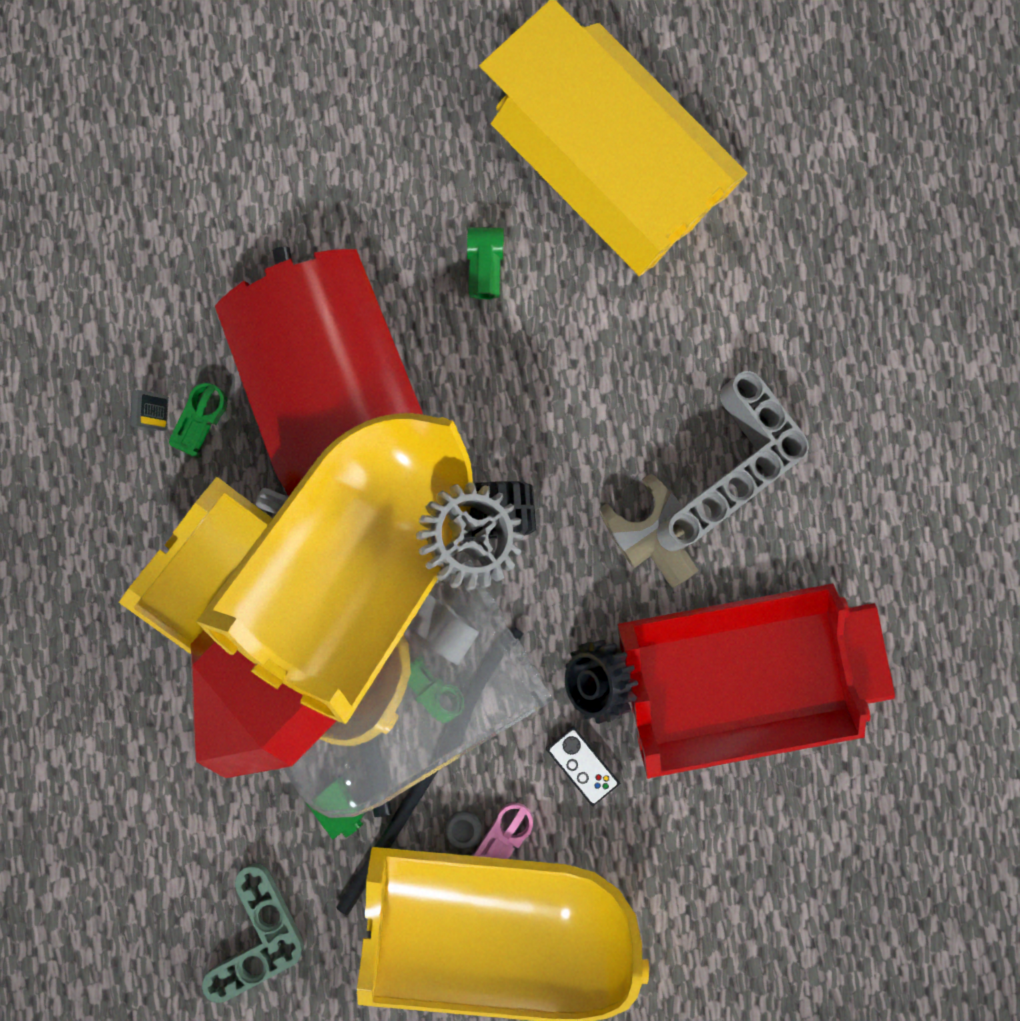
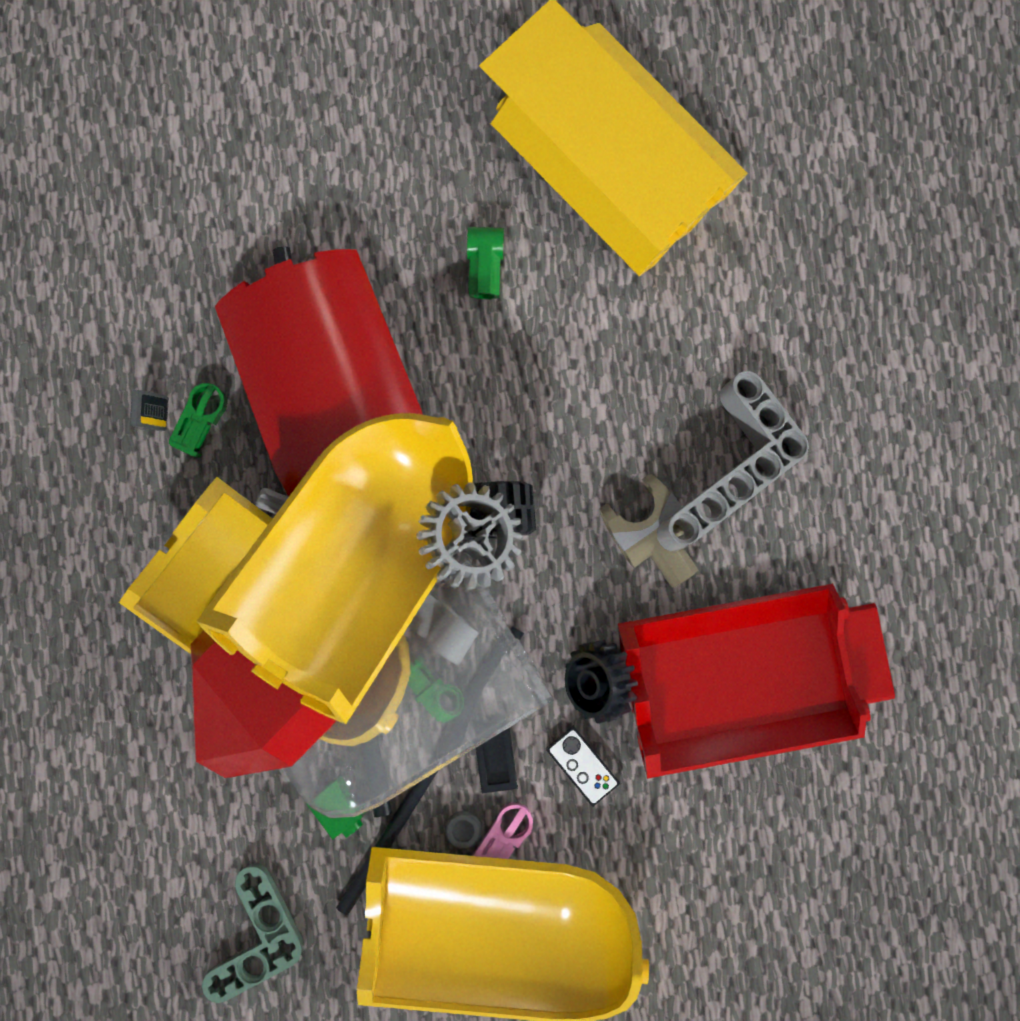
(497, 764): none -> black tile

